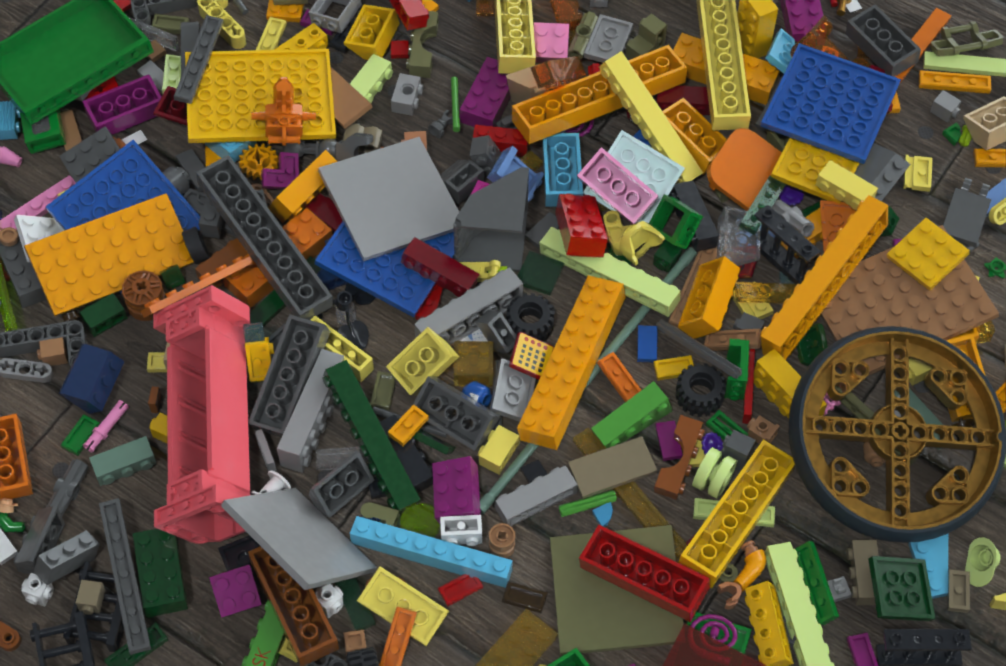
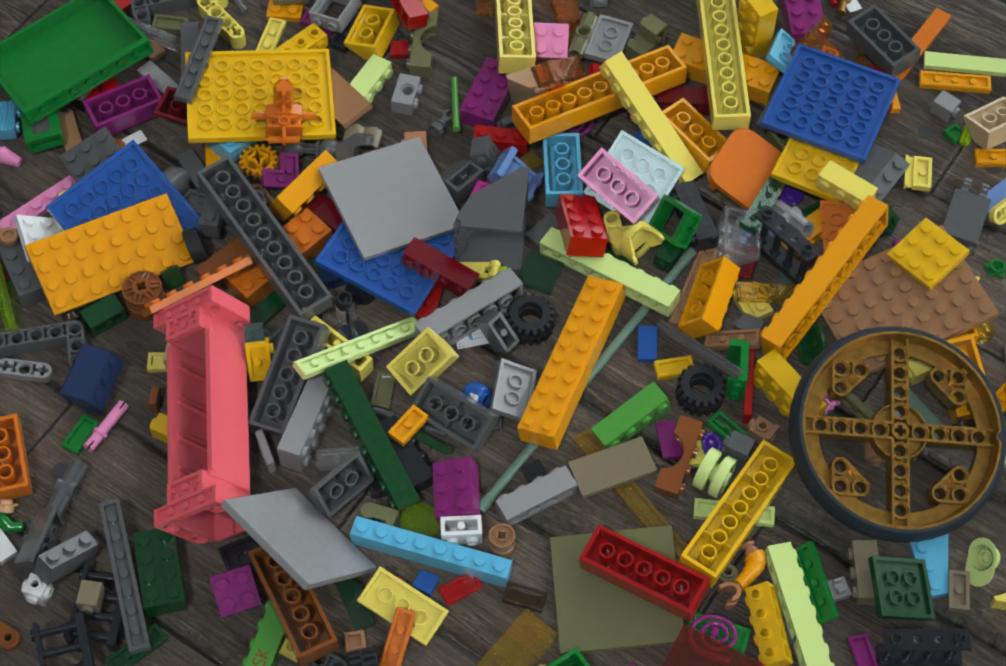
(53, 351): medium nougat brick -> none
(123, 461): sand green brick -> none
(172, 72): yellowish green tile -> none
(276, 483): white hose -> none
(329, 599): white brick -> none
(355, 348): none -> yellowish green tile
(426, 582): none -> blue tile
(474, 362): clear yellow brick -> none
(498, 449): light yellow brick -> none
(530, 355): yellow tile -> none
(587, 503): bright green axle -> none
(603, 514): dark azure tile -> none
(619, 376): orange tile -> none
(978, 38): olive bar -> none

